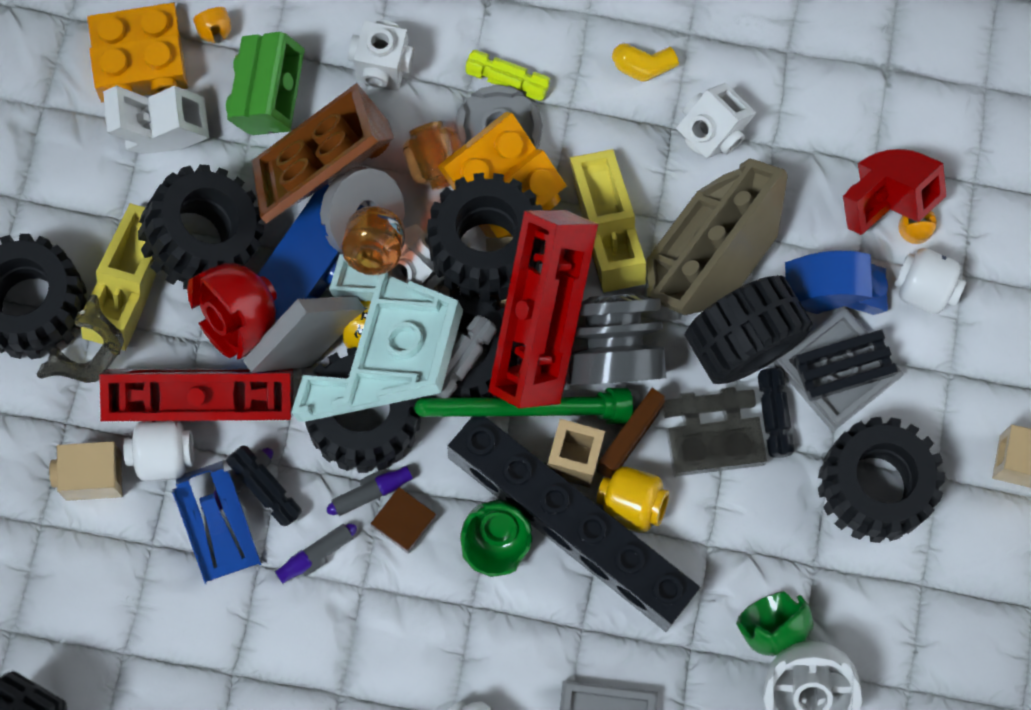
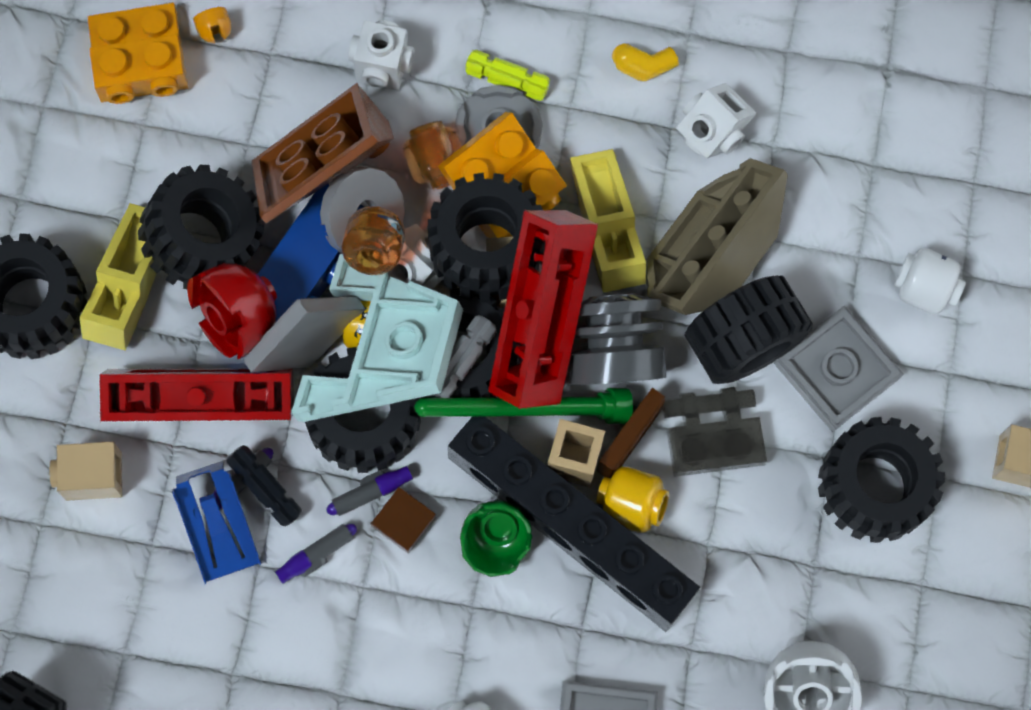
(87, 372): clear smoke helmet -> none
(157, 122): white brick -> none
(159, 450): white head -> none
(265, 83): bright green brick -> none
(775, 413): black axle -> none
(775, 623): green hair -> none
(838, 280): blue brick -> none
(880, 353): black tile -> none
(896, 182): red brick -> none
(919, 231): light orange hinge -> none

